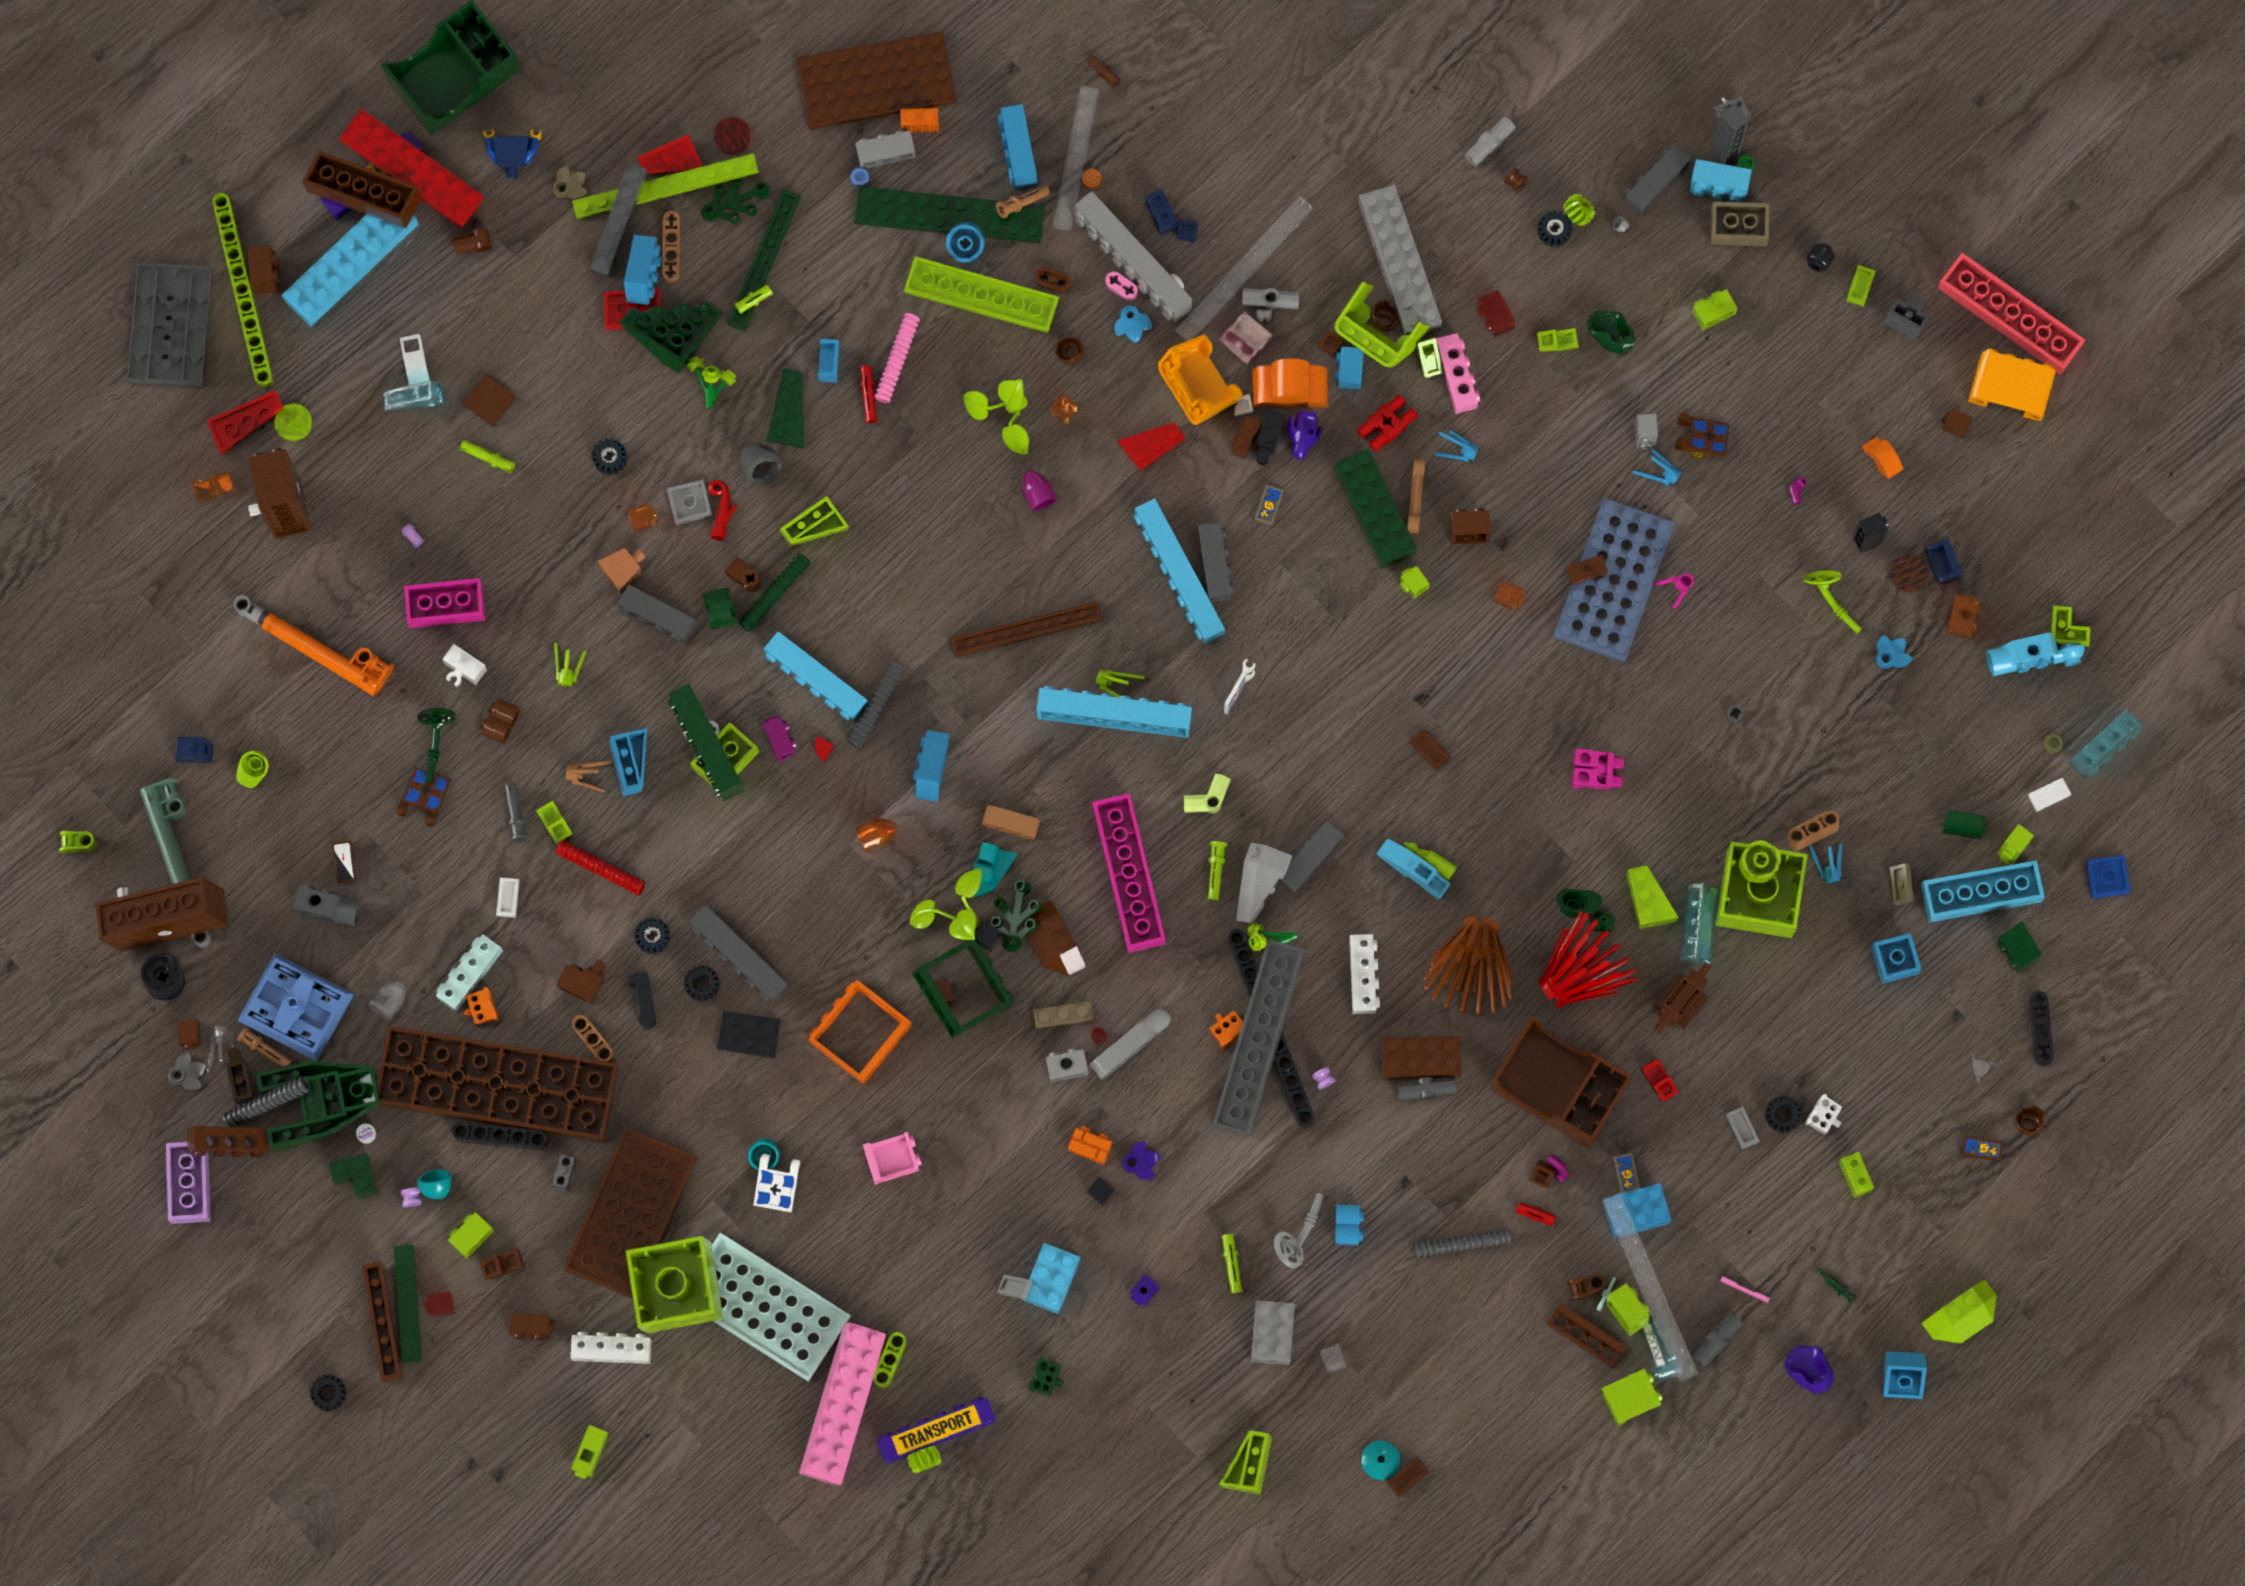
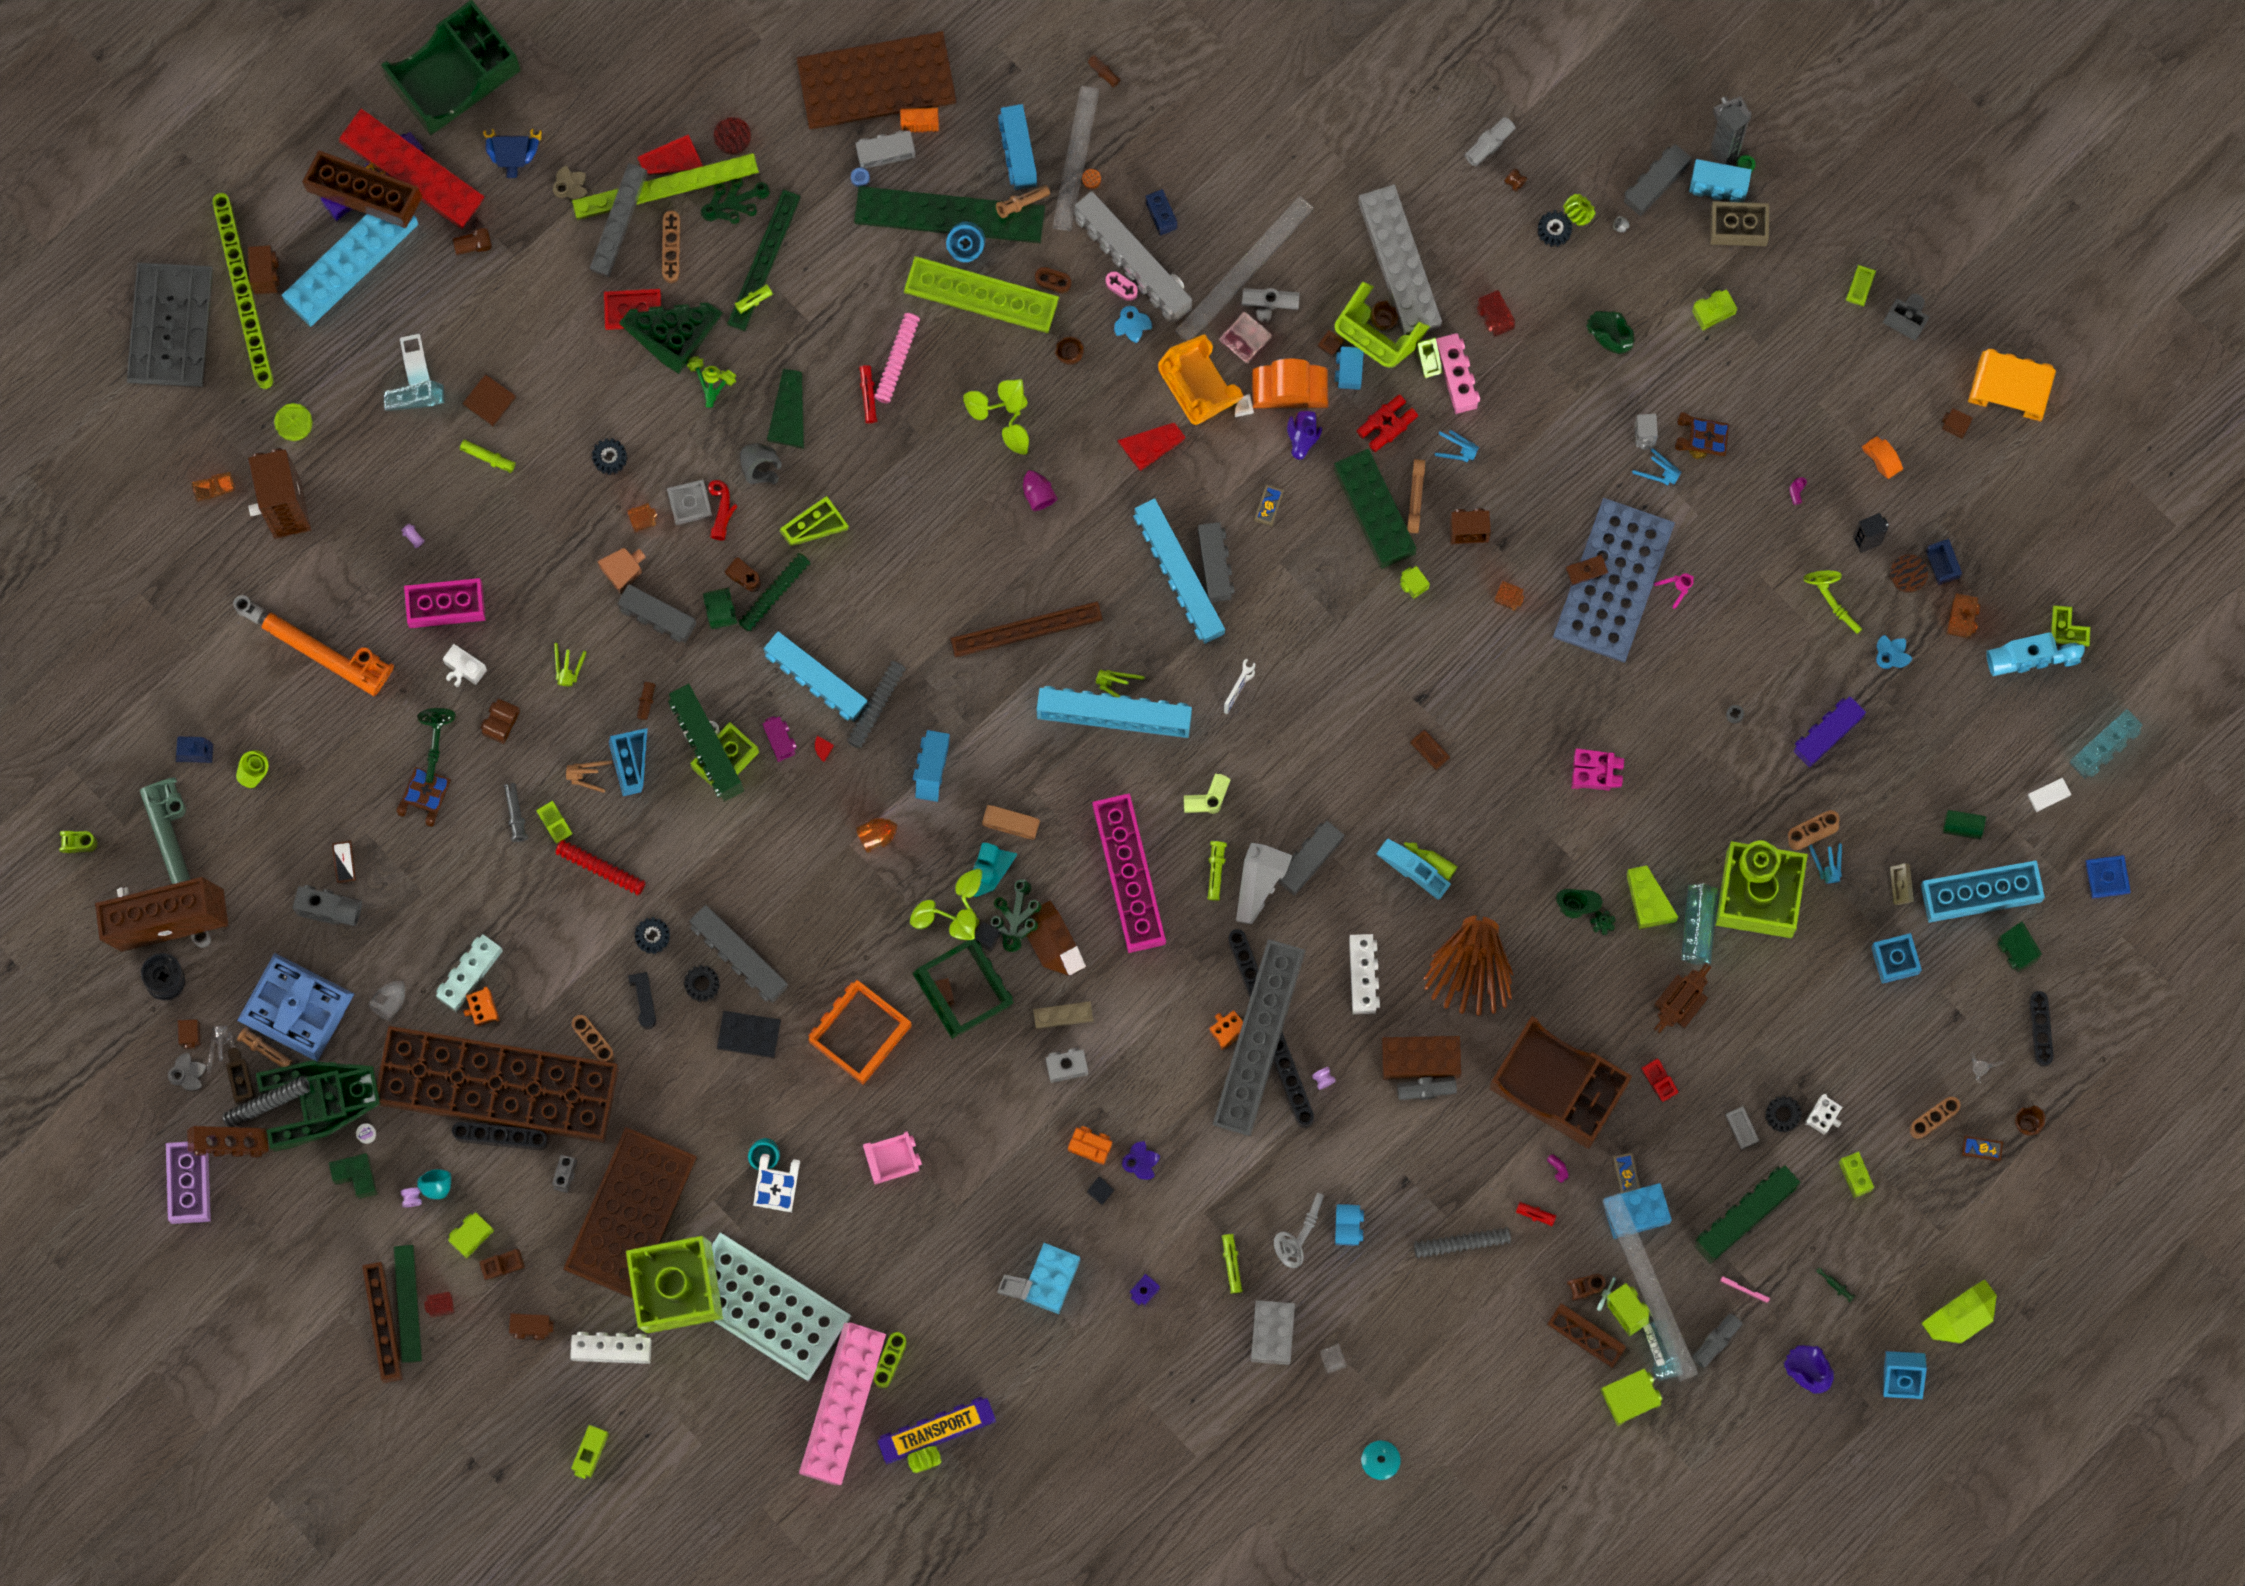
(241, 421): red wing -> none
(316, 1390): black tyre -> none
(507, 897): white tile -> none
(582, 984): reddish brown hinge -> none
(642, 270): dark azure brick -> none
(646, 700): none -> reddish brown axle
(829, 360): dark azure panel -> none
(1039, 1377): dark green piece -> none
(1063, 409): clear orange brick -> none
(1098, 1030): clear red hose -> none
(1130, 1043): light grey piece -> none
(1187, 230): dark blue tile -> none
(1247, 434): reddish brown brick -> none
(1249, 1465): lime wedge -> none
(1258, 940): plant -> none
(1269, 436): black brick -> none
(1407, 1477): reddish brown tile -> none
(1542, 1174): reddish brown slope -> none
(1558, 340): lime slope -> none
(1572, 981): red plant -> none
(1745, 1216): none -> dark green brick
(1820, 257): black head -> none
(1829, 732): none -> dark purple brick
(1929, 1125): none -> medium nougat beam
(2011, 313): coral brick -> none
(2015, 845): lime brick -> none
(2053, 743): olive tile -> none

